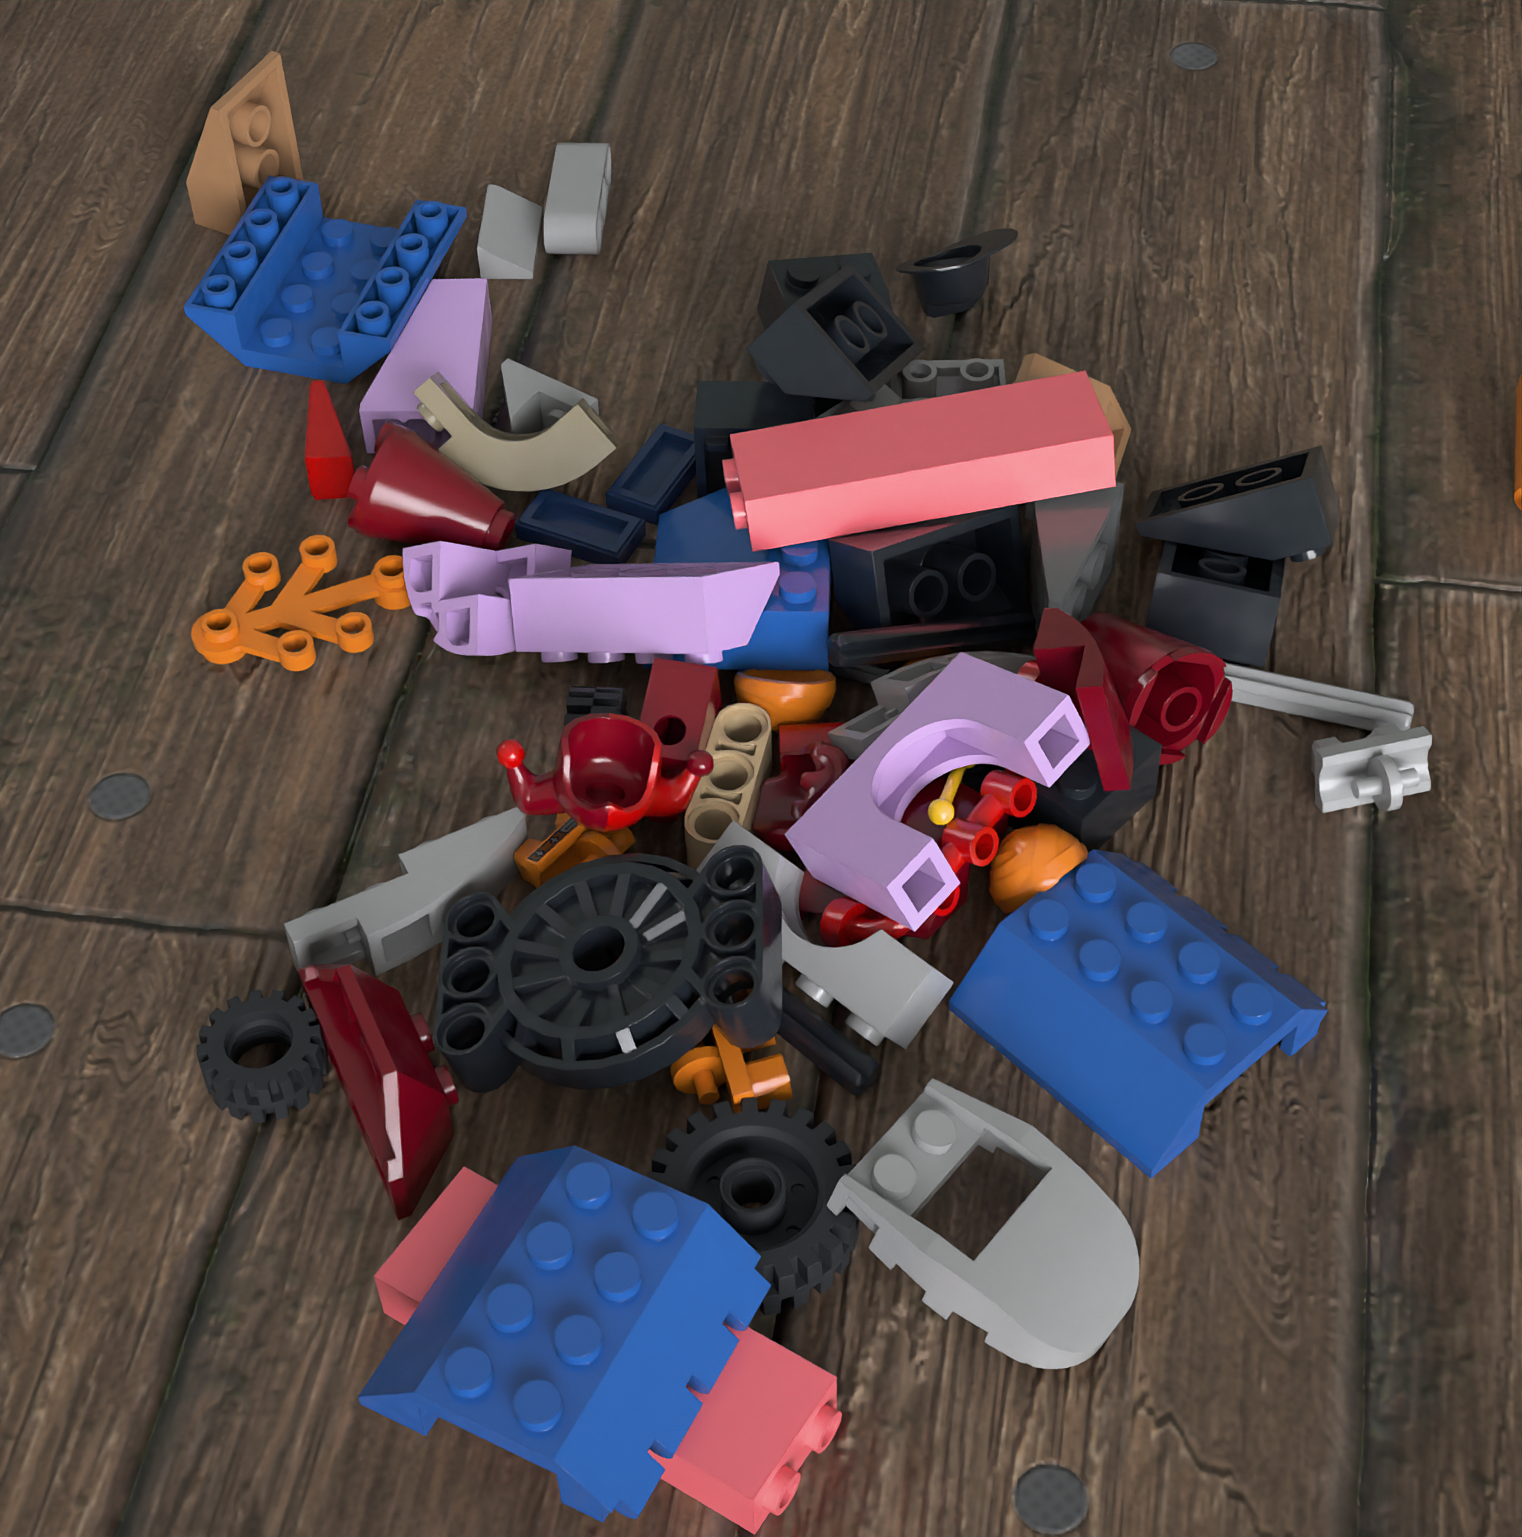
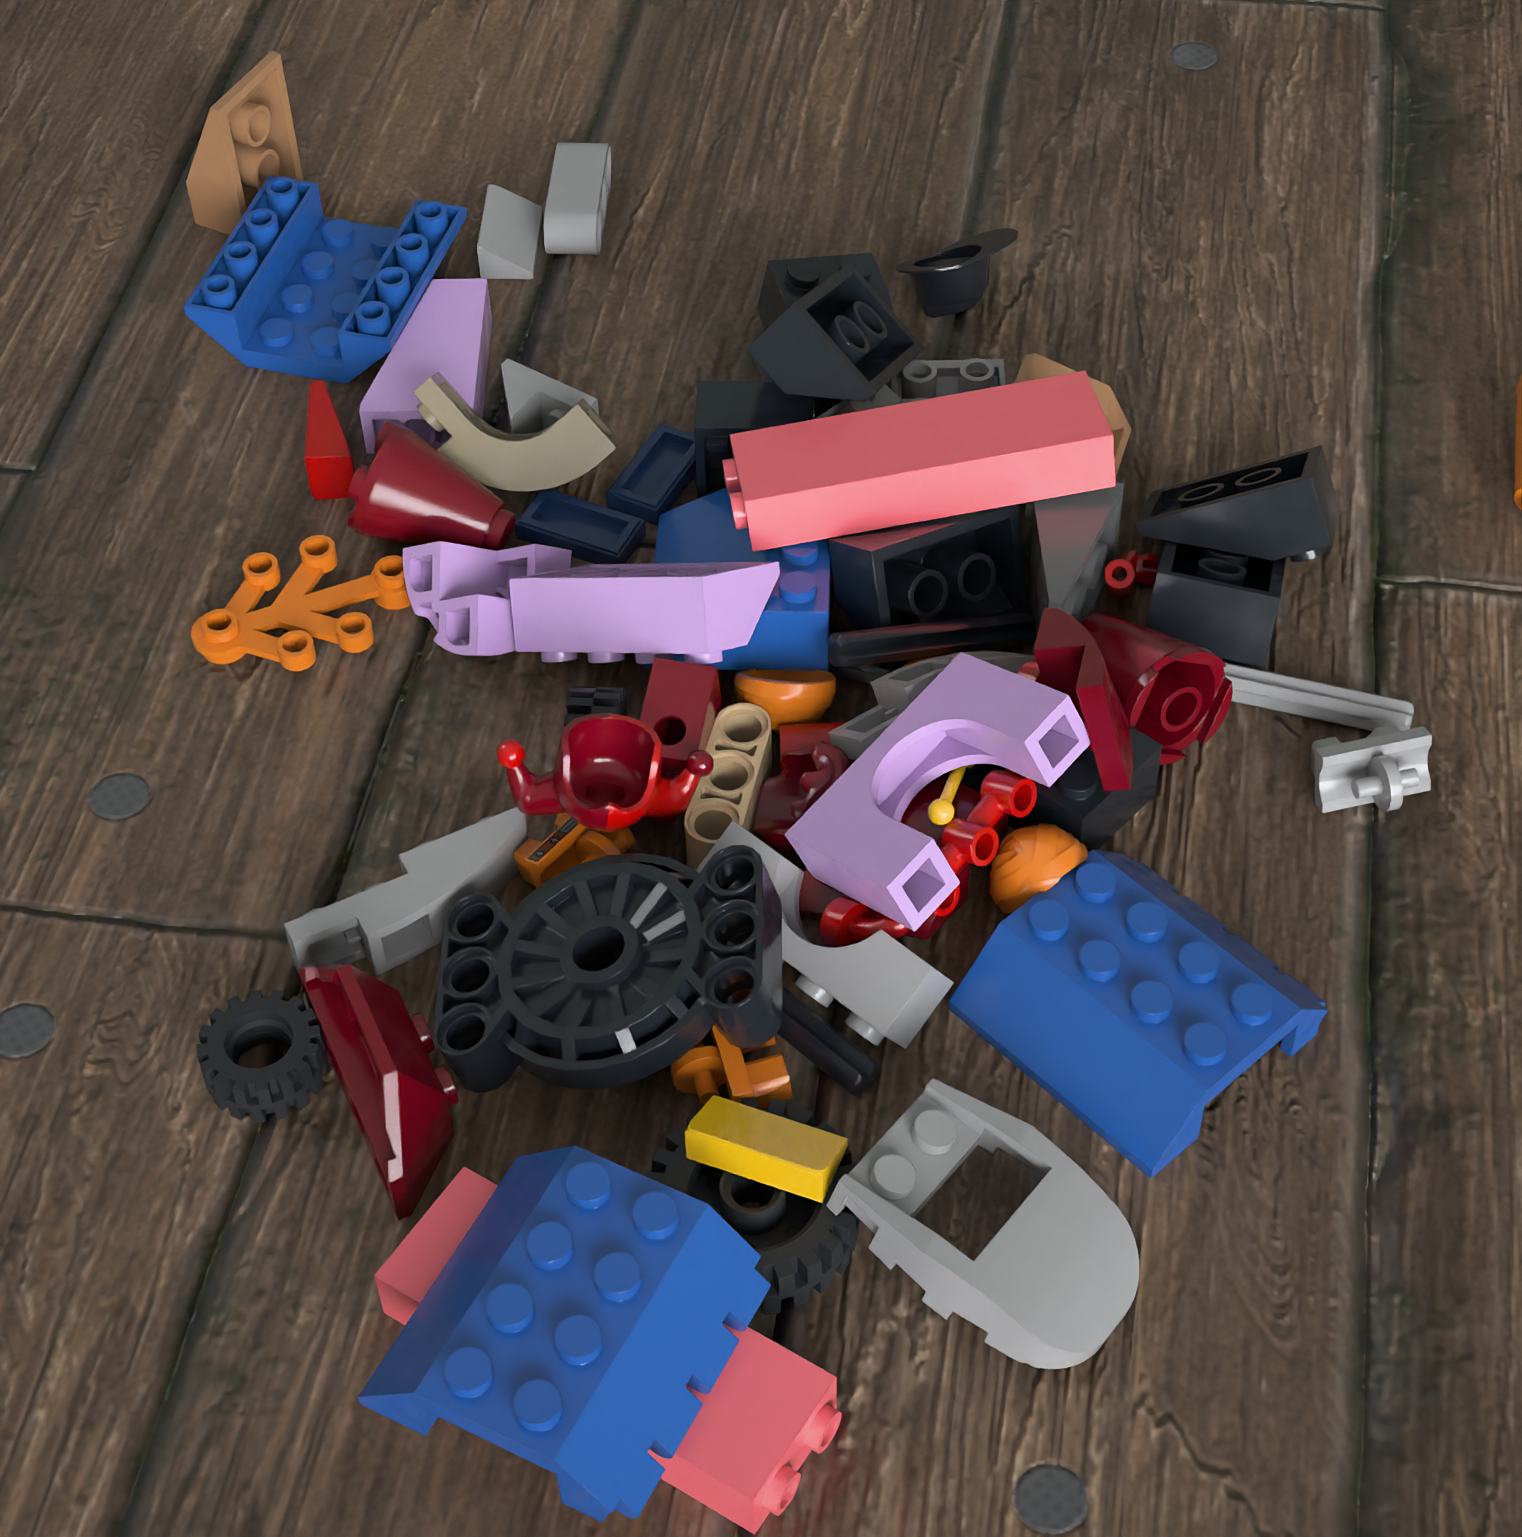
(765, 1147): none -> yellow slope
(1129, 569): none -> red arm

